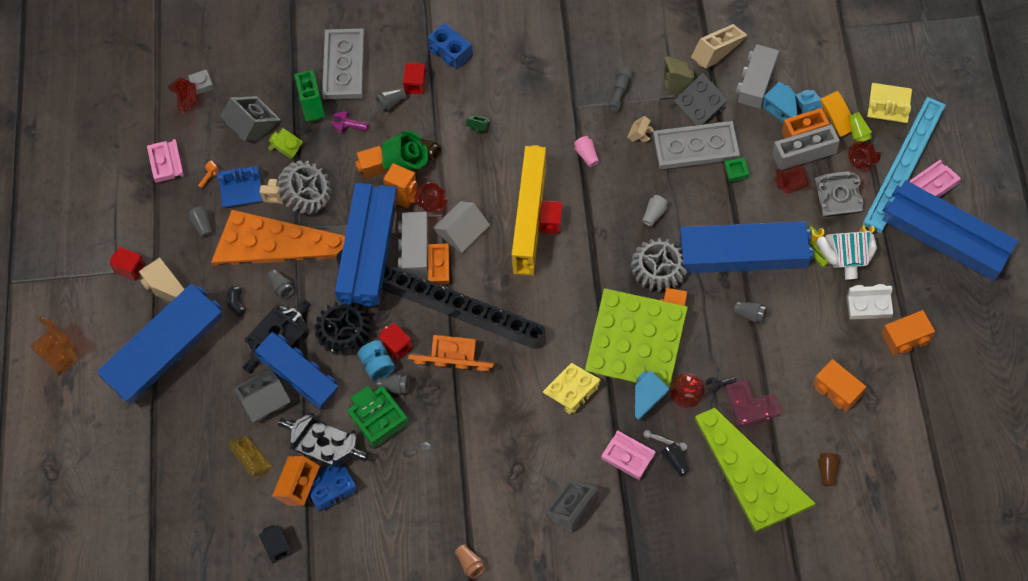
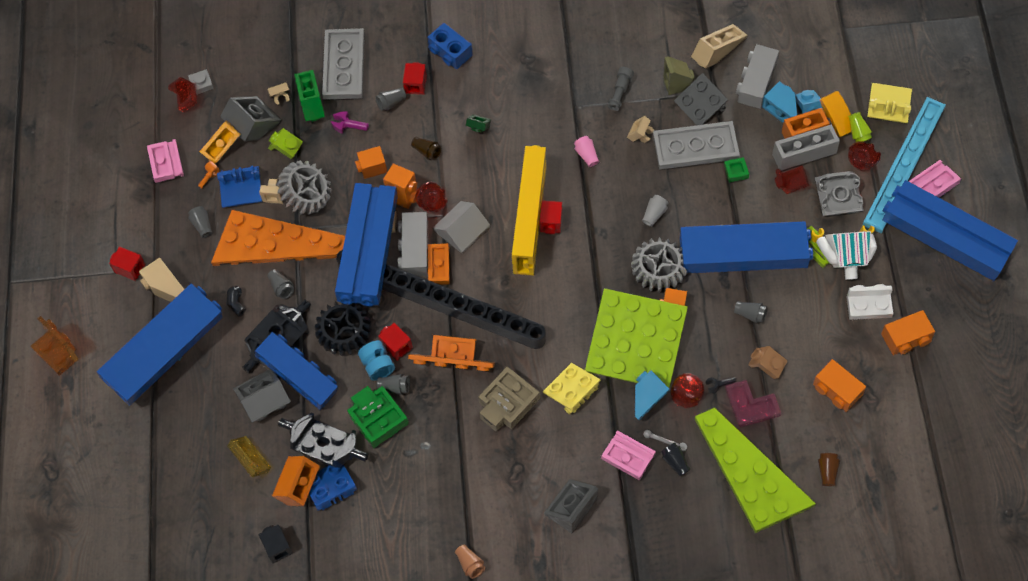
(220, 142): none -> light orange slope
(278, 91): none -> tan tile
(405, 151): green brick -> none
(507, 400): none -> dark tan piece
(768, 361): none -> medium nougat bracket

